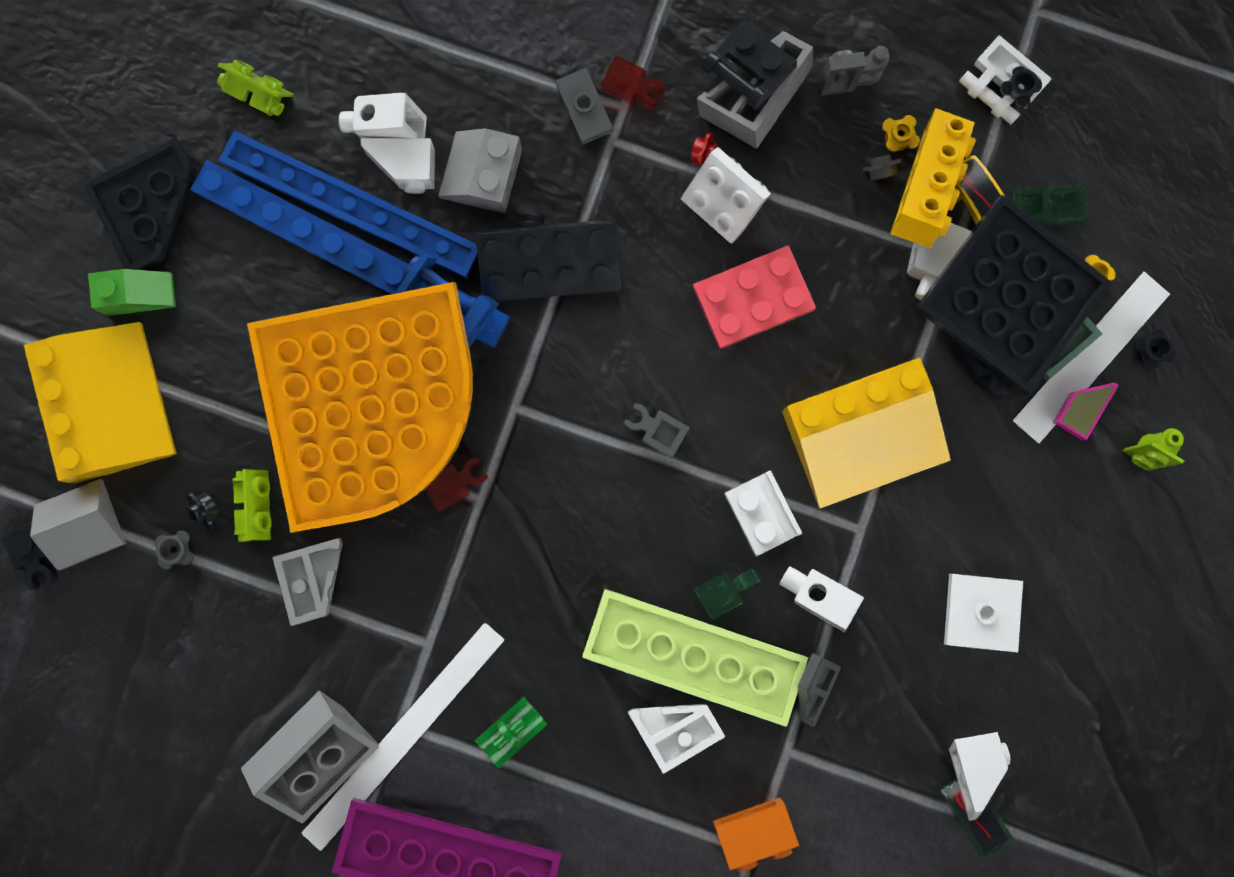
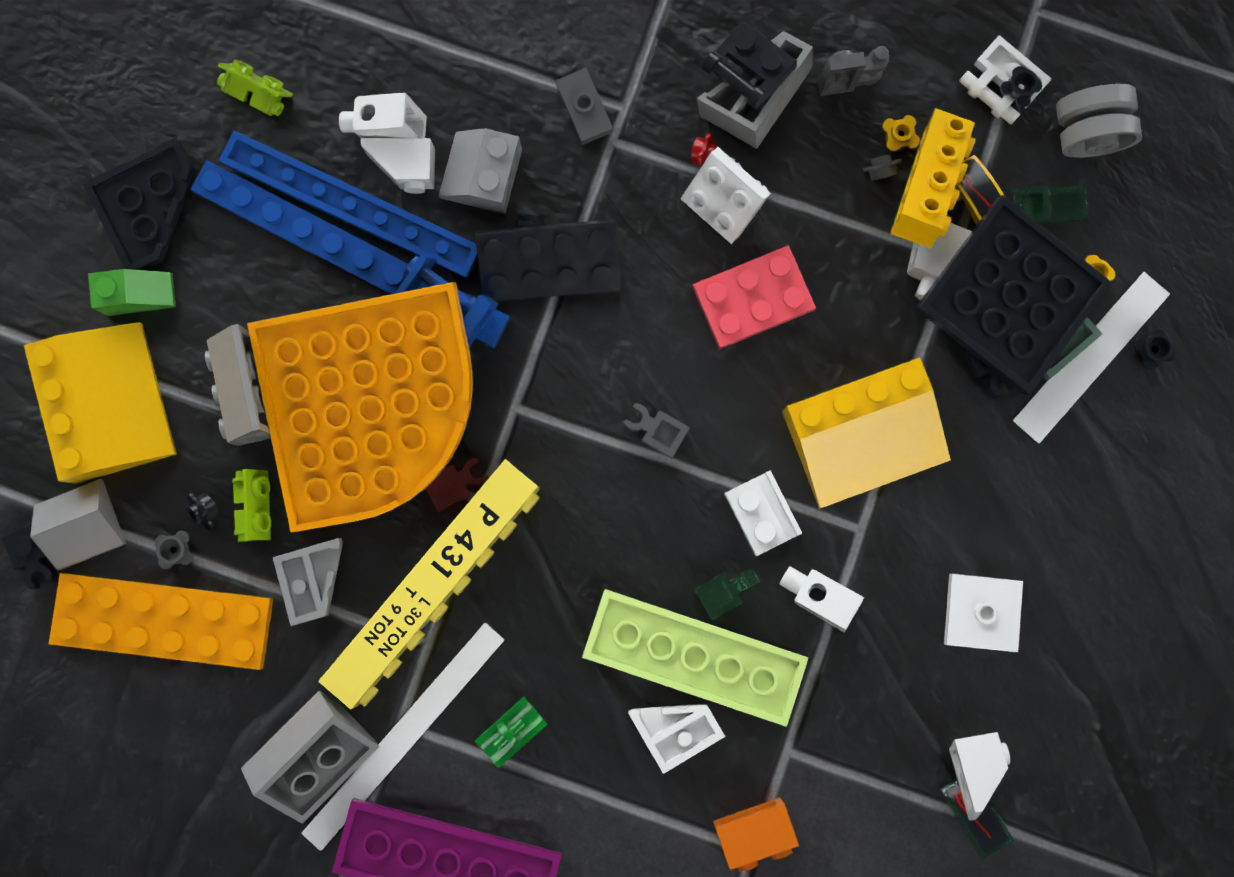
(161, 621): none -> light orange plate
(237, 387): none -> light grey slope
(429, 585): none -> light yellow brick
(627, 81): clear red plate -> none
(816, 687): dark grey tile -> none
(1084, 409): olive tile -> none
(1099, 120): none -> light grey wheel
(1157, 450): lime hinge -> none

